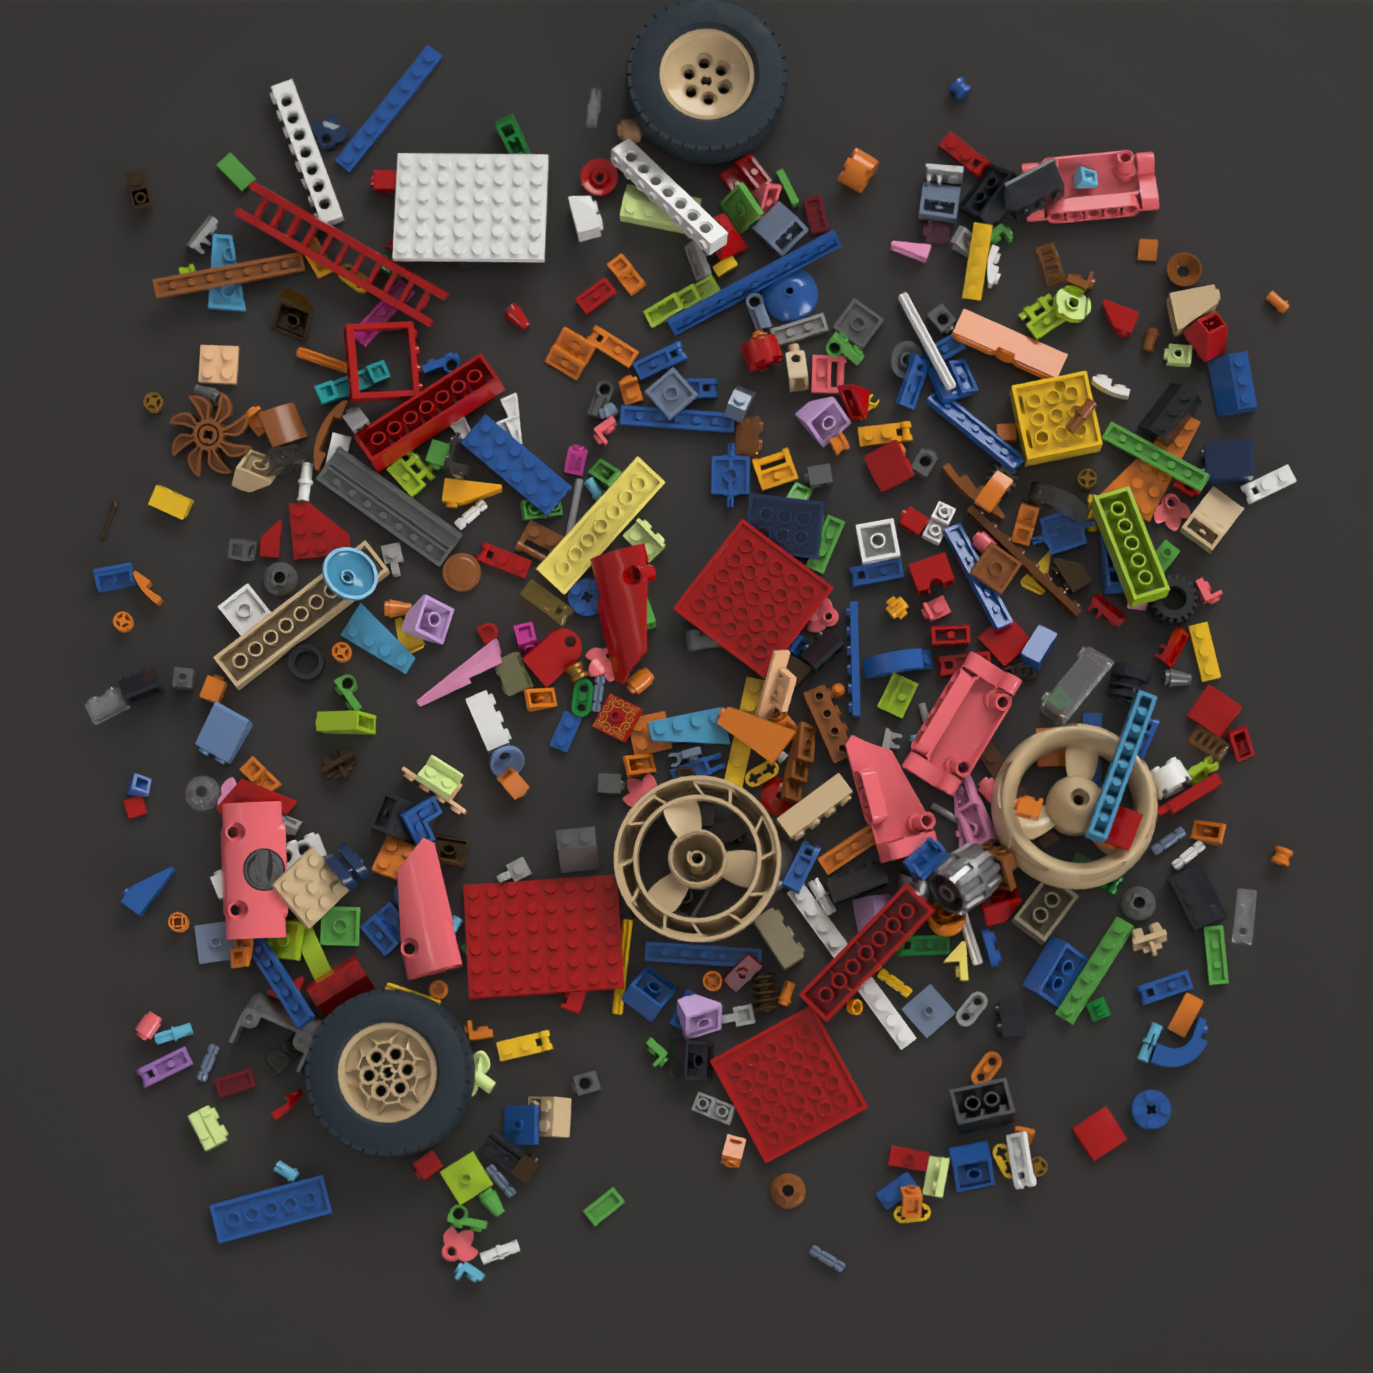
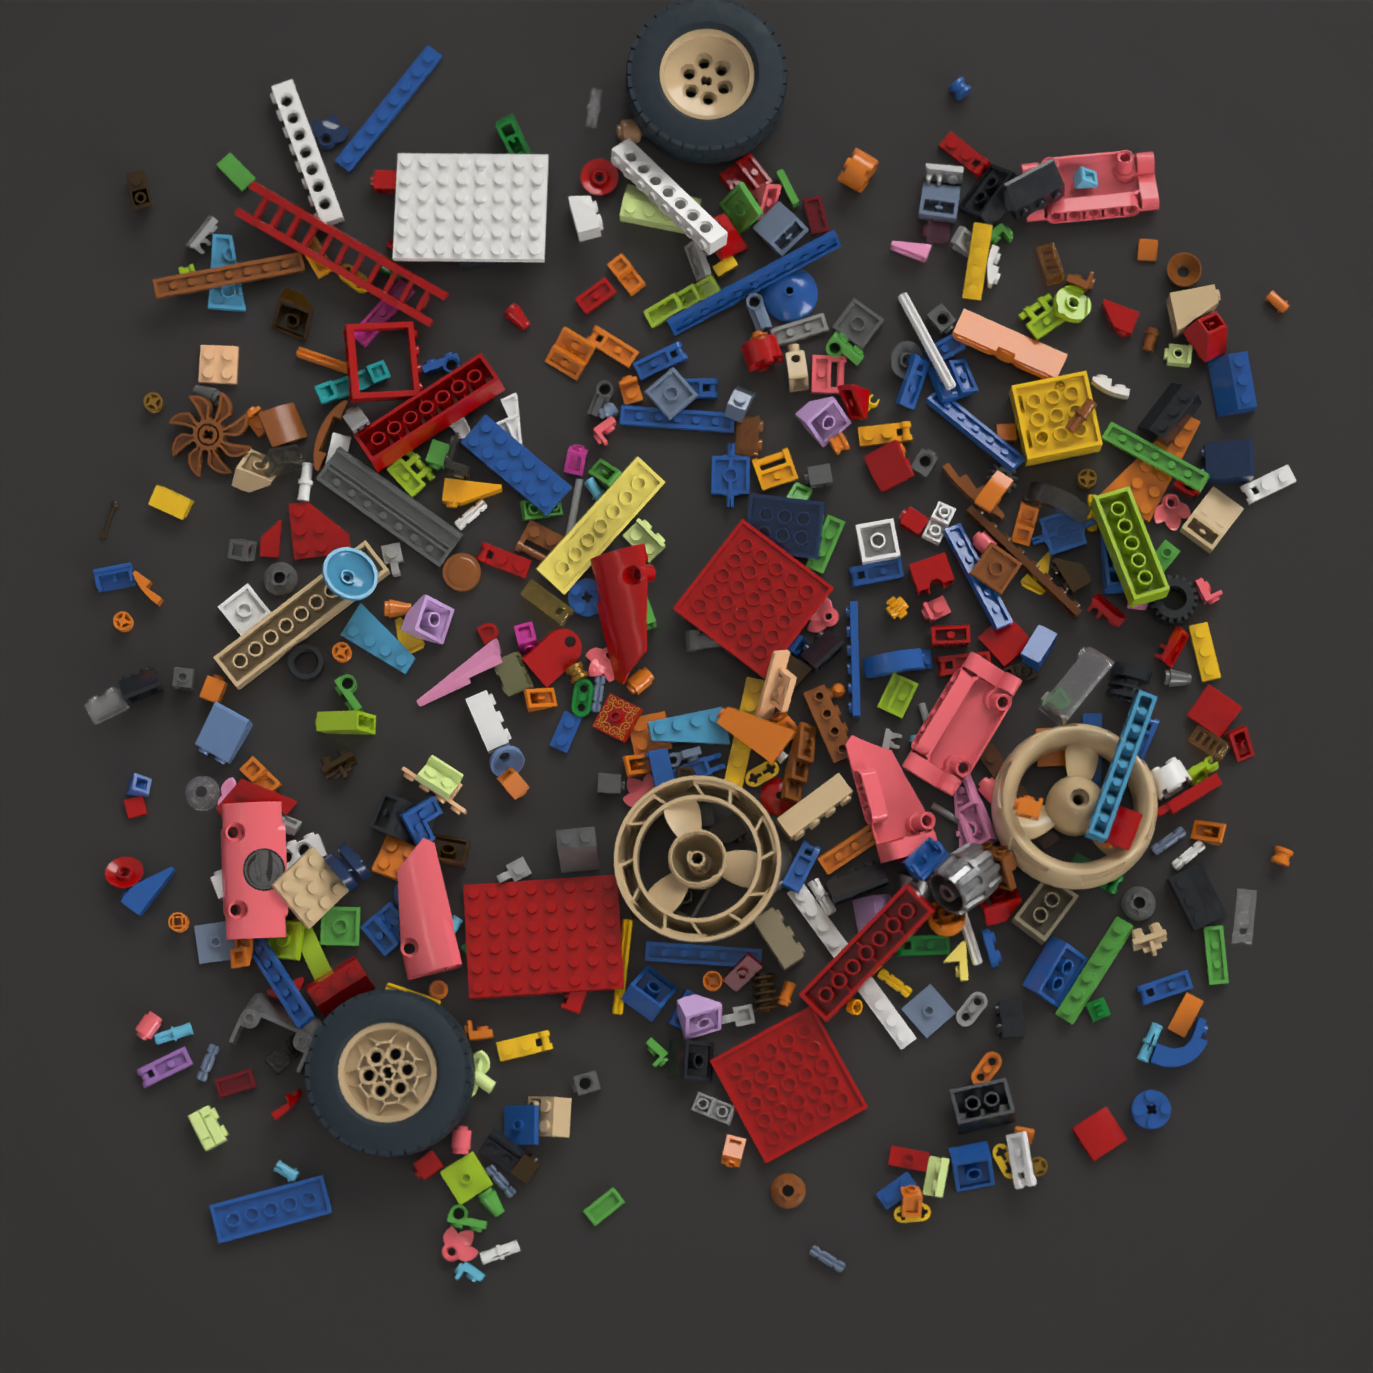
(124, 872): none -> red dish
(461, 1140): none -> coral brick
(660, 766): none -> blue hinge

